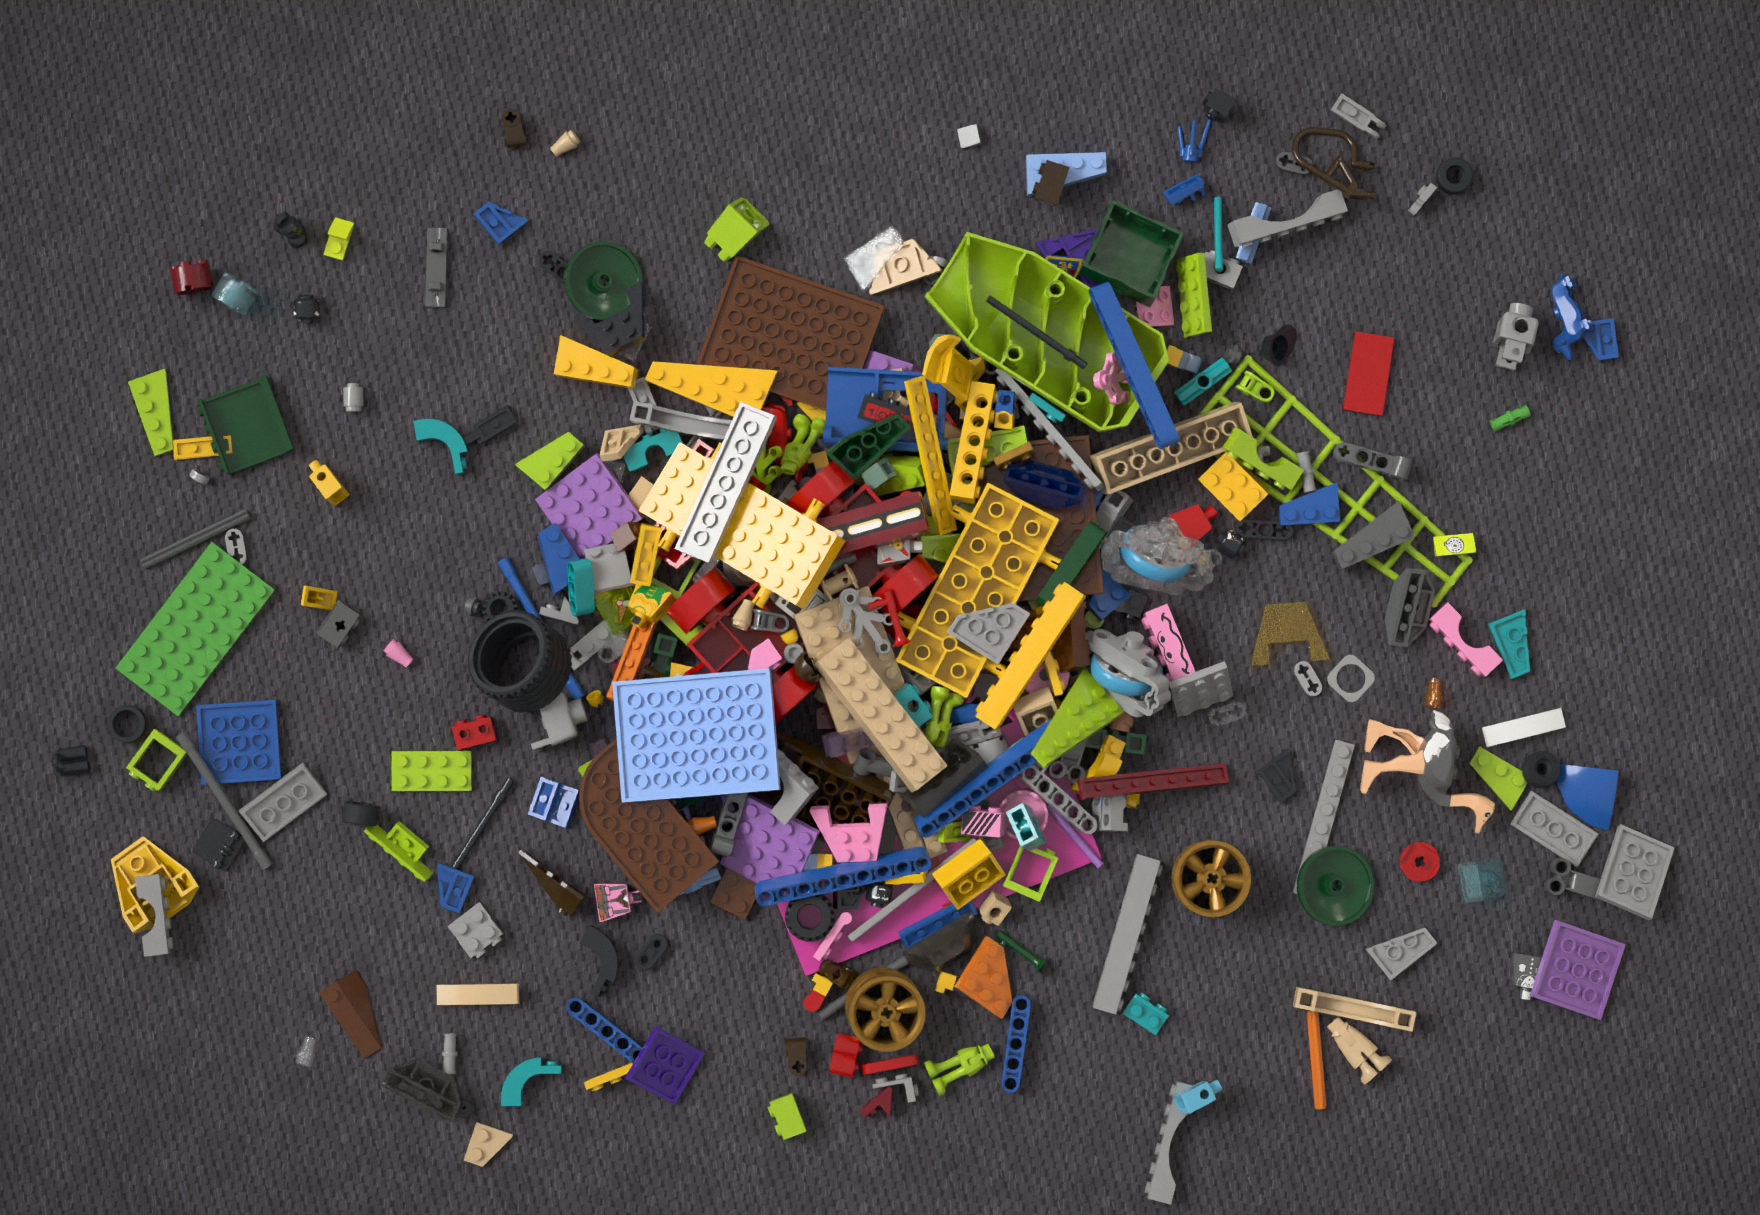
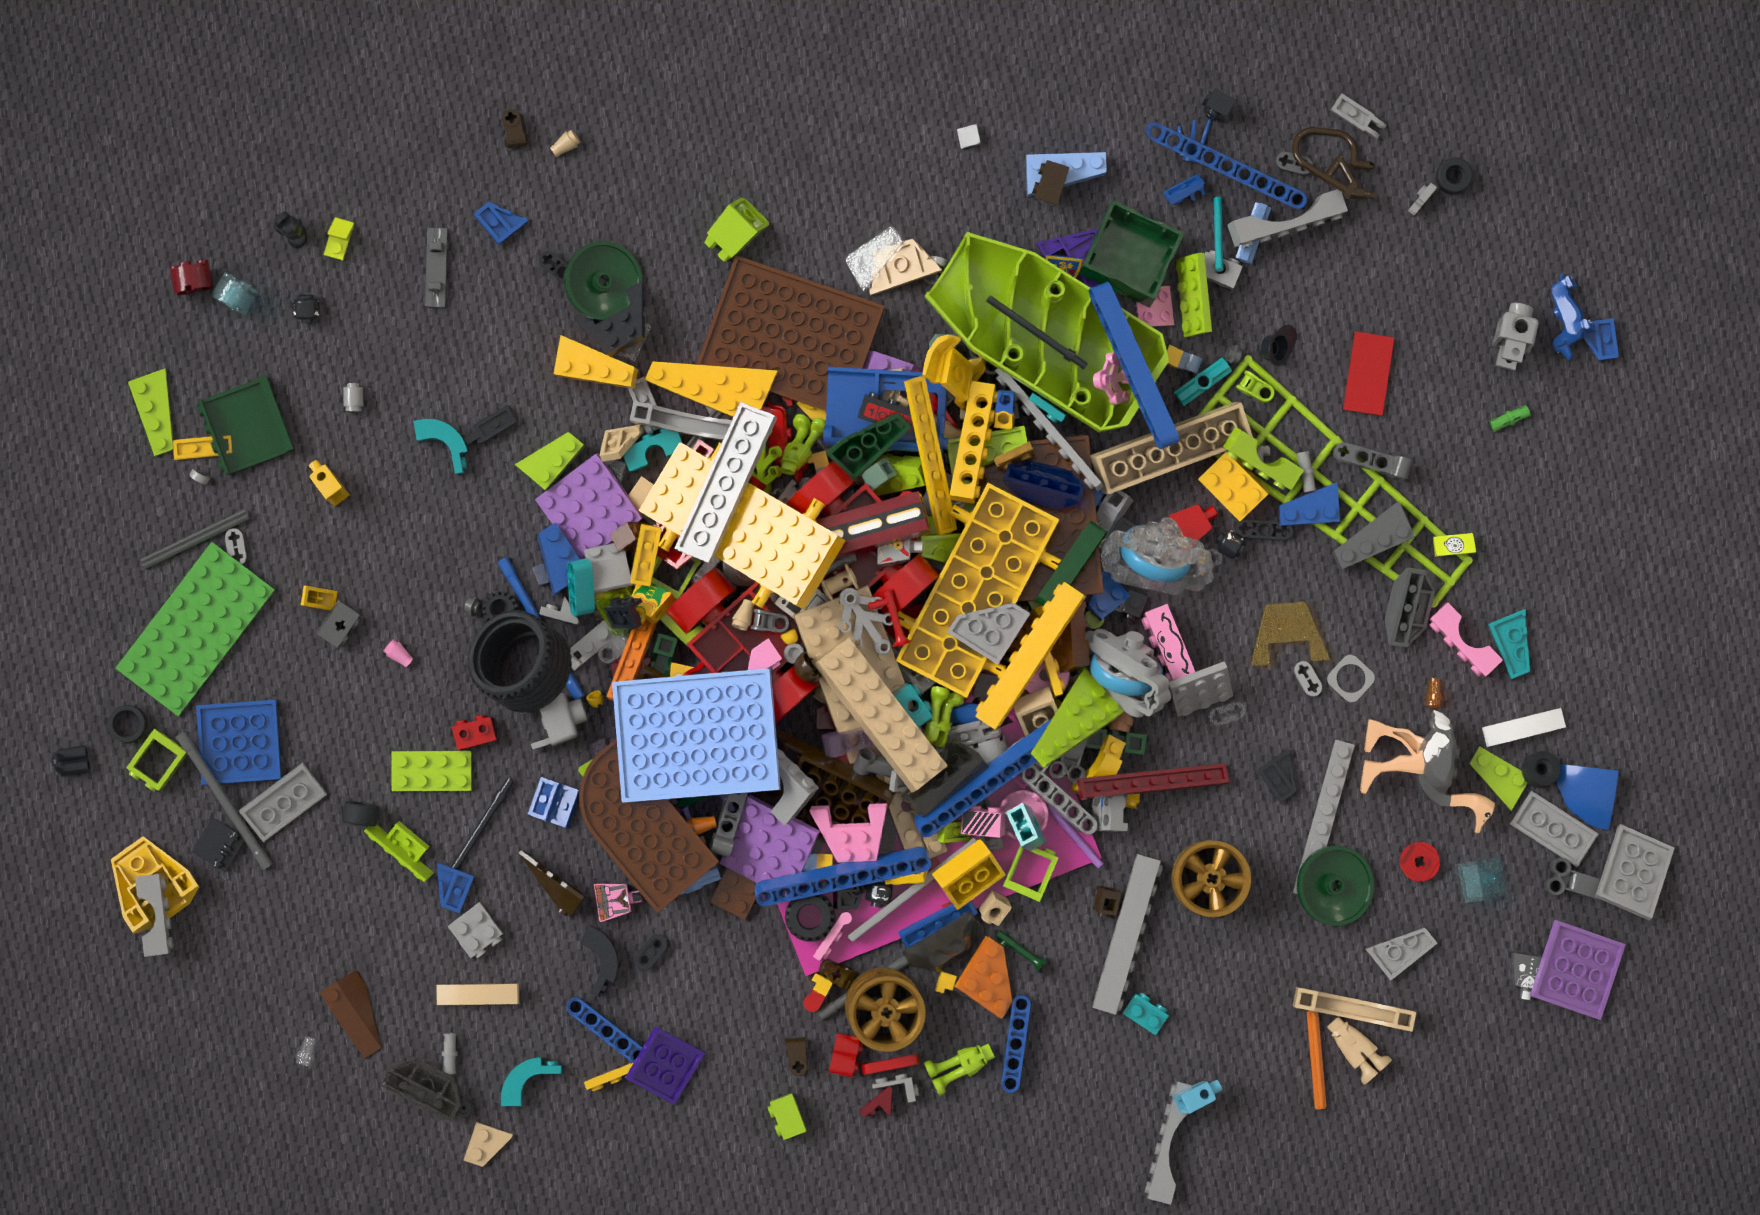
(623, 613): none -> black bracket
(1113, 899): none -> dark brown brick
(1232, 172): none -> blue beam

